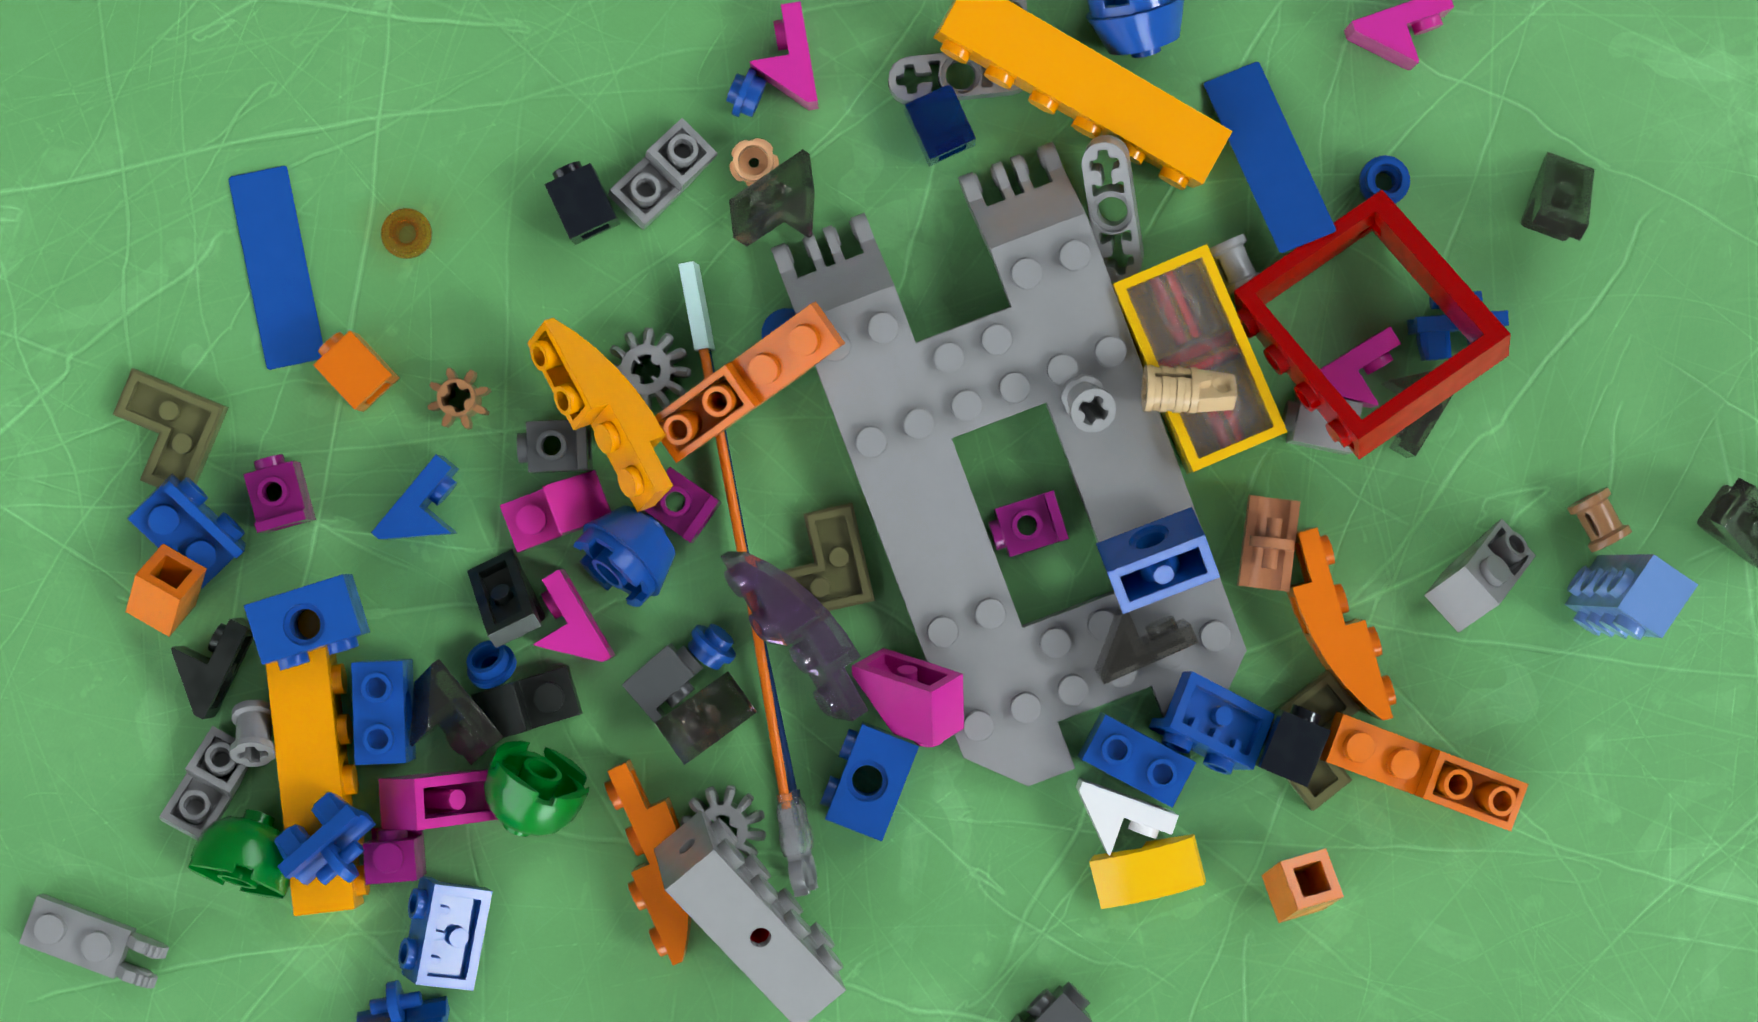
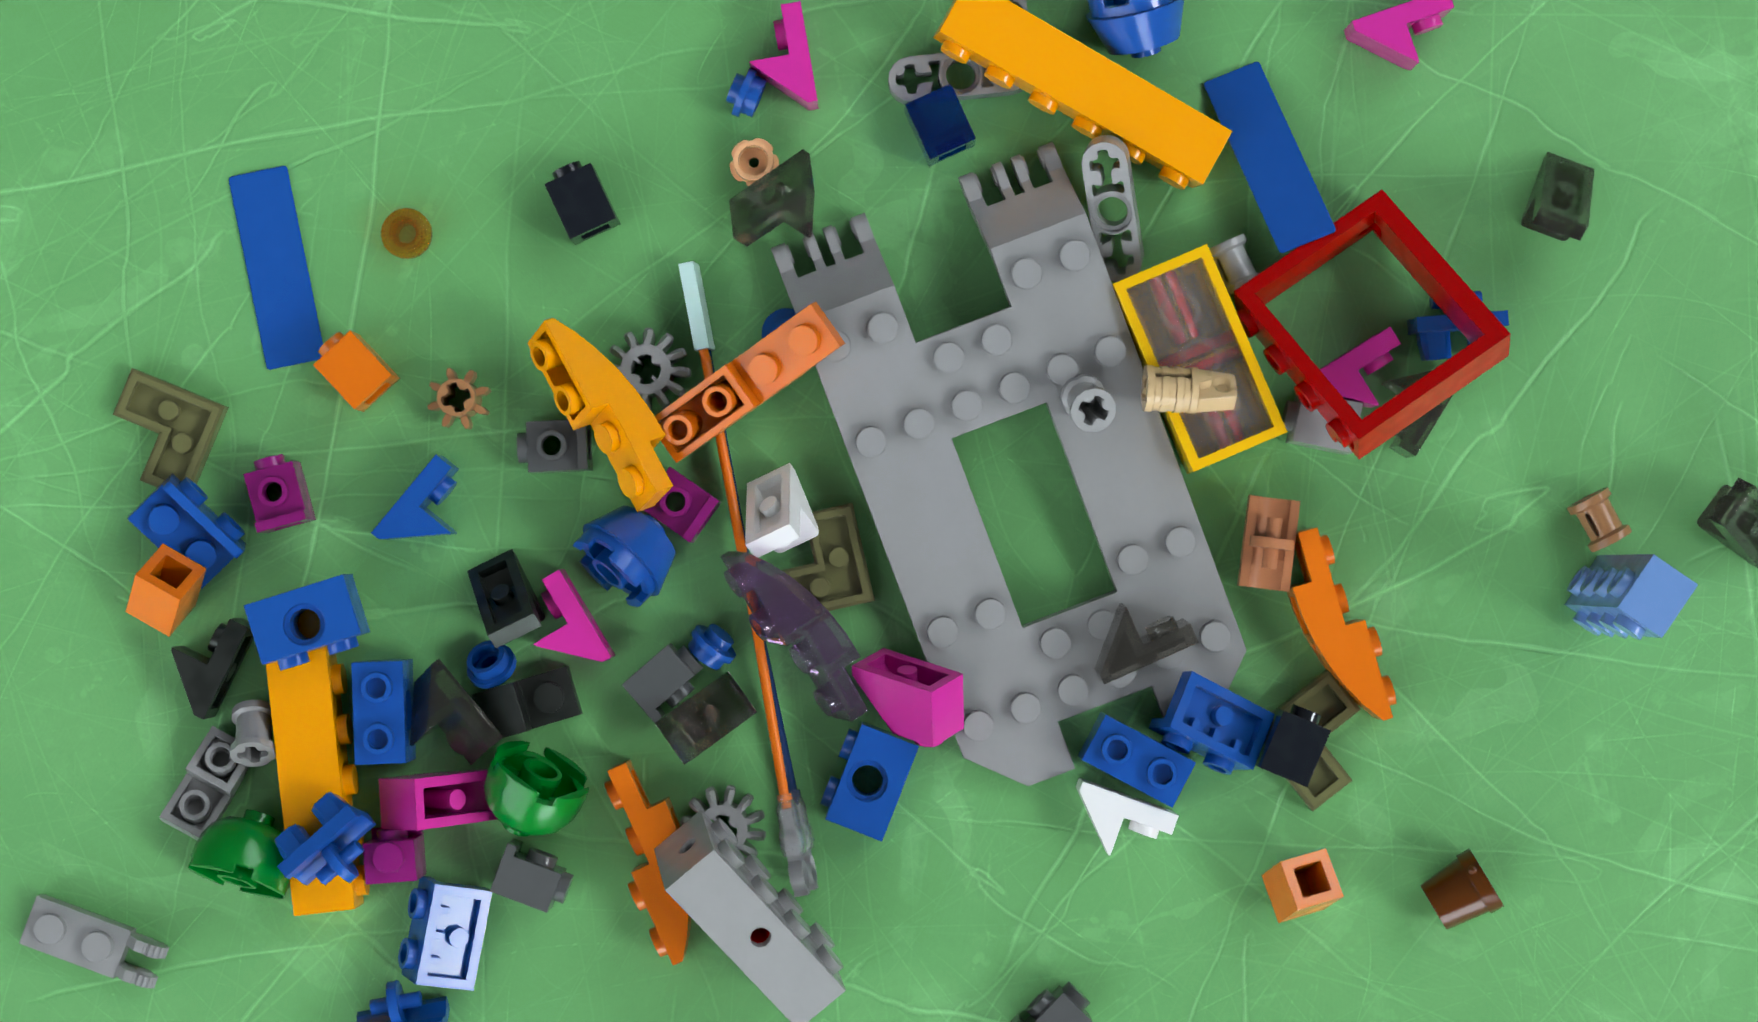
(531, 877): none -> dark grey brick
(555, 510): dark pink slope -> none
(662, 174): light grey slope -> none
(777, 513): none -> white slope
(1048, 518): magenta brick -> none
(1147, 872): yellow slope -> none
(1158, 560): blue brick -> none
(1391, 166): blue plate -> none
(1423, 771): orange slope -> none
(1461, 891): none -> reddish brown piece
(1480, 576): light grey slope -> none

